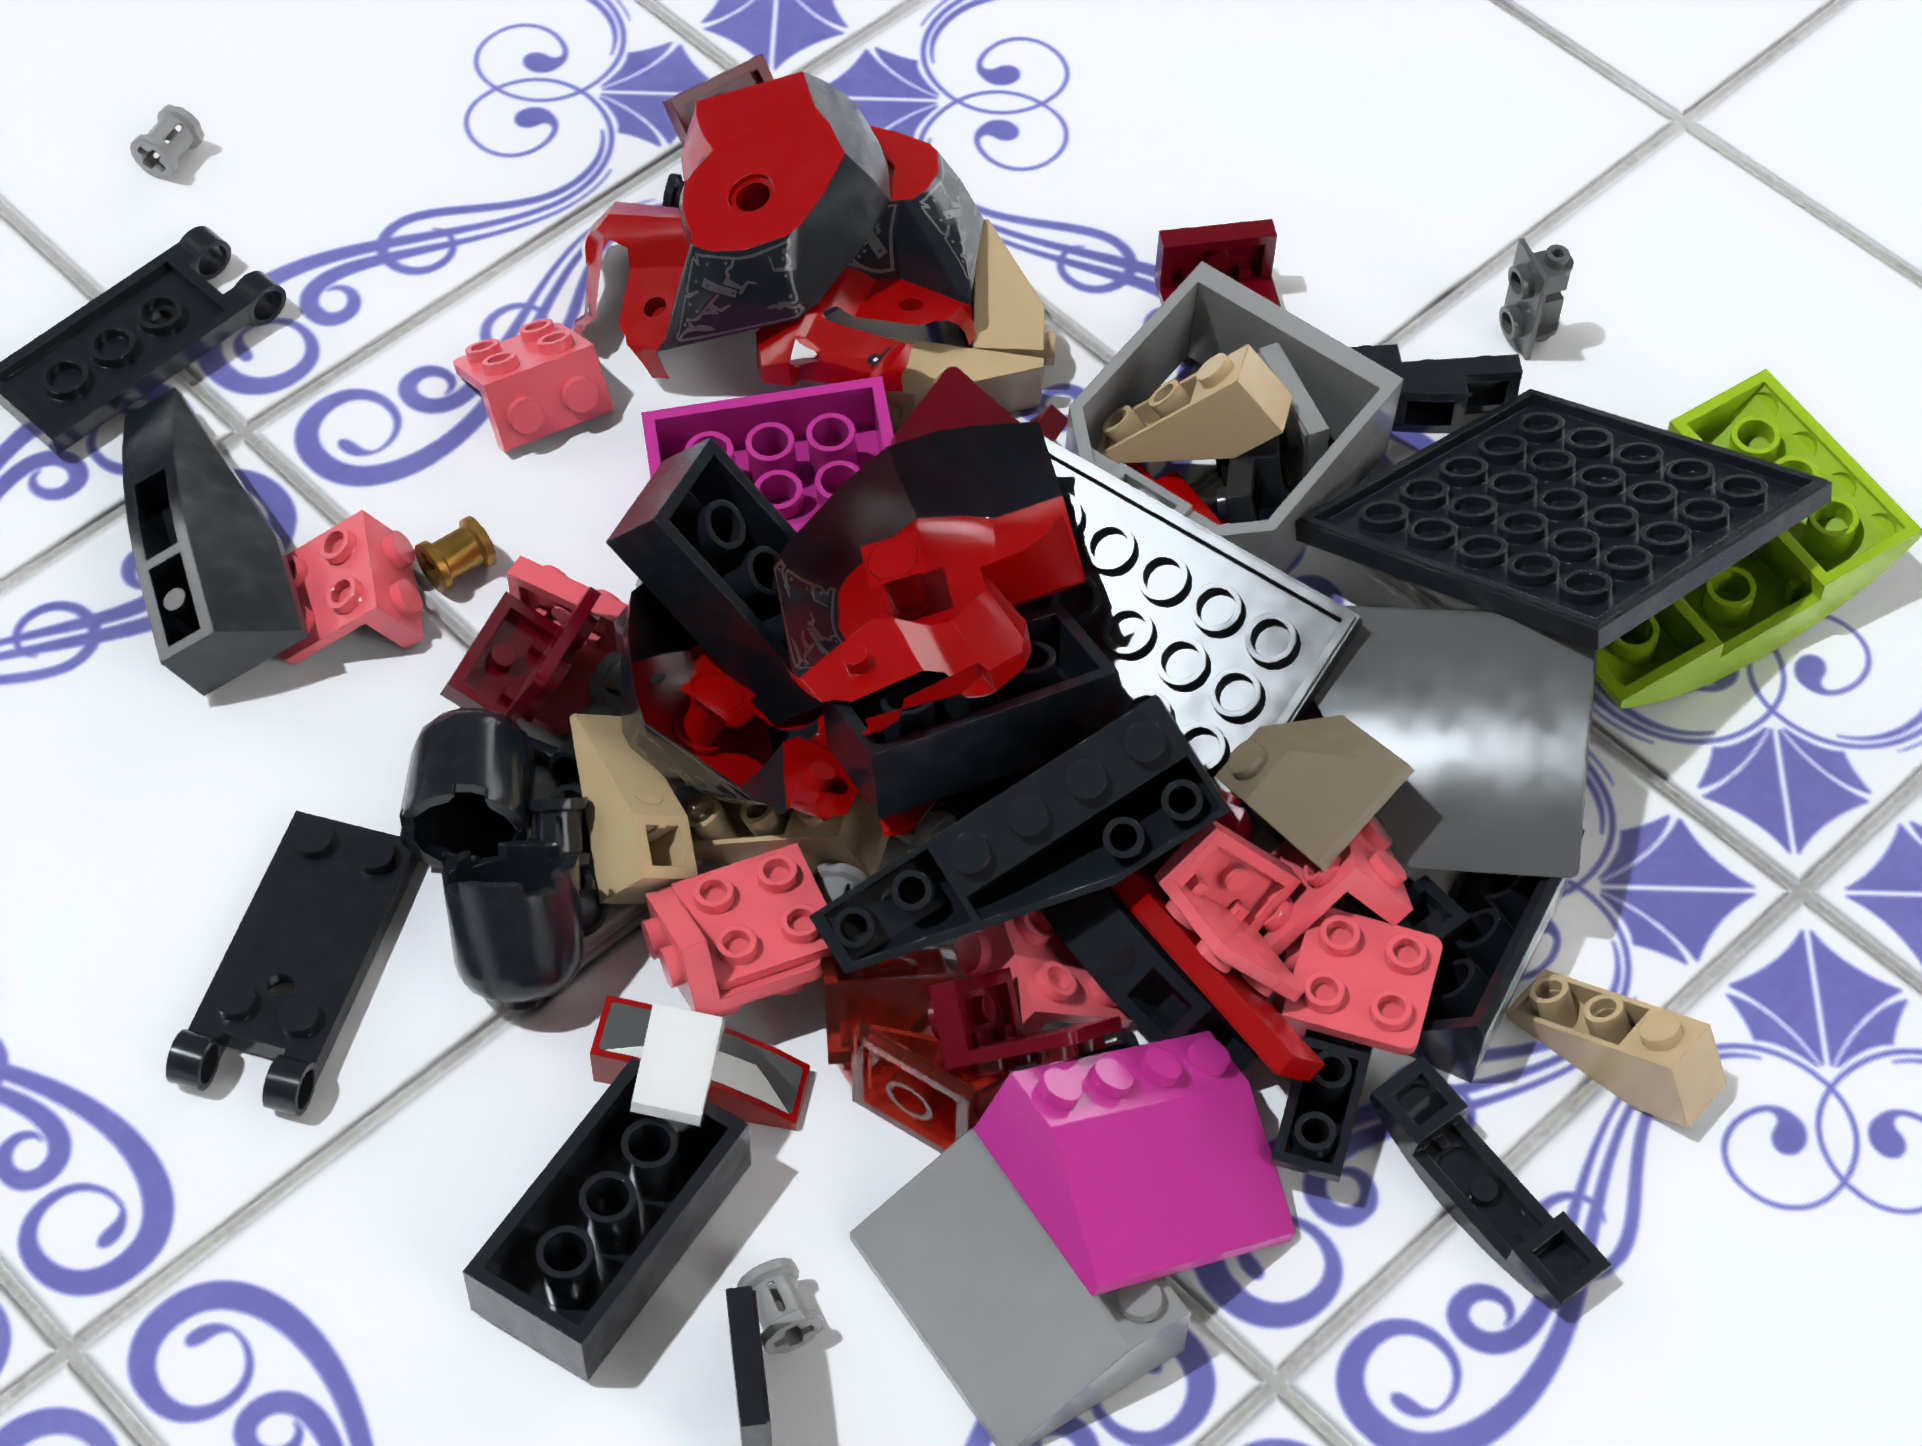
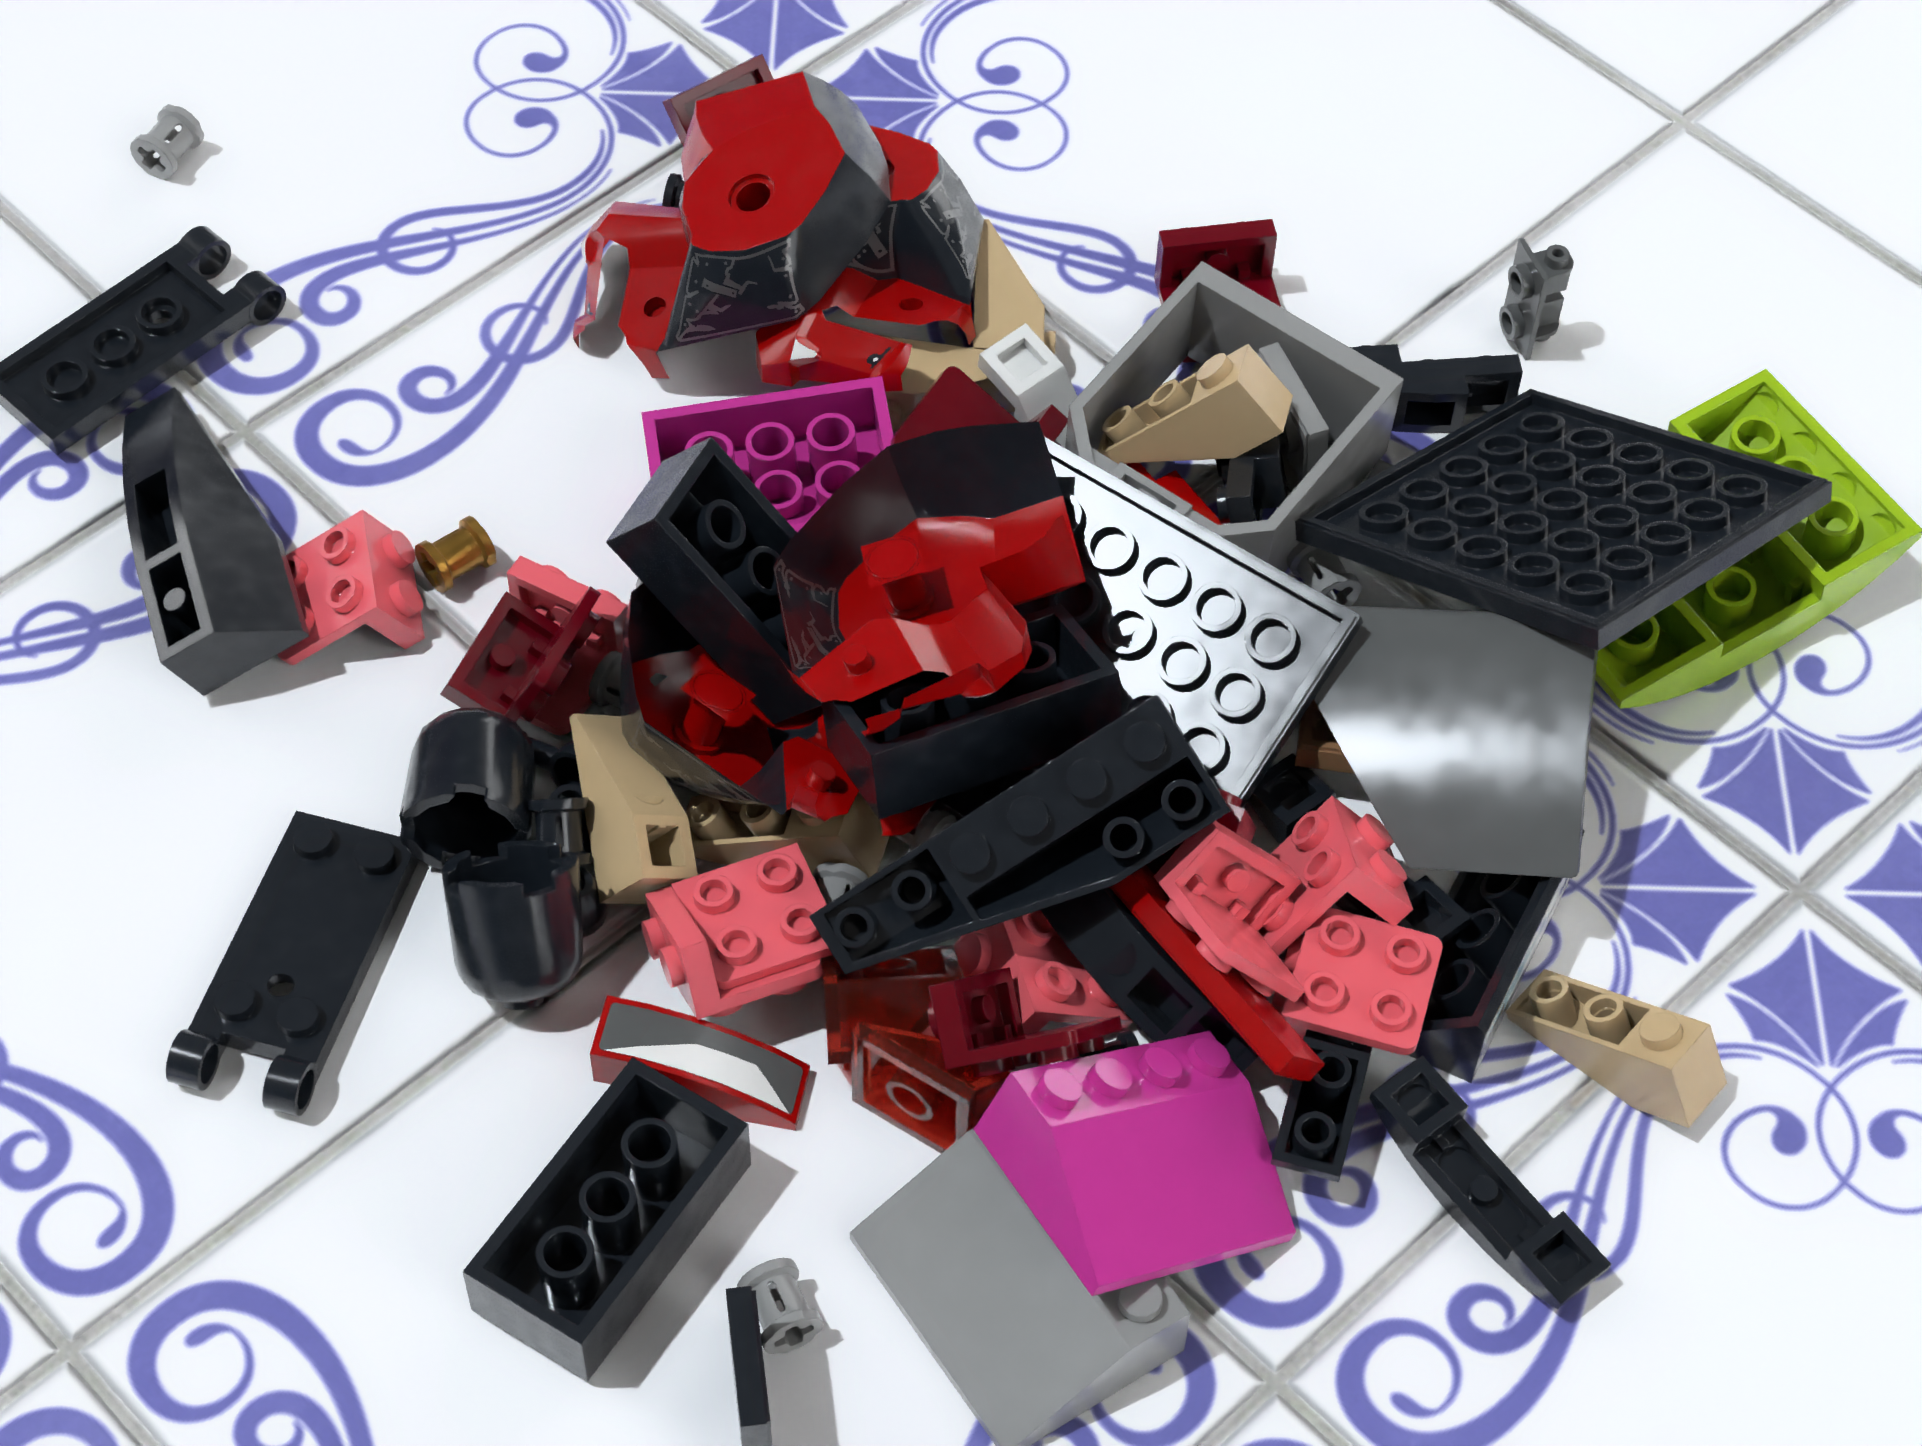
(536, 381): coral bracket -> none
(677, 1064): white slope -> none
(1028, 375): none -> white slope
(1314, 781): dark tan slope -> none
(1324, 573): none -> light grey bush

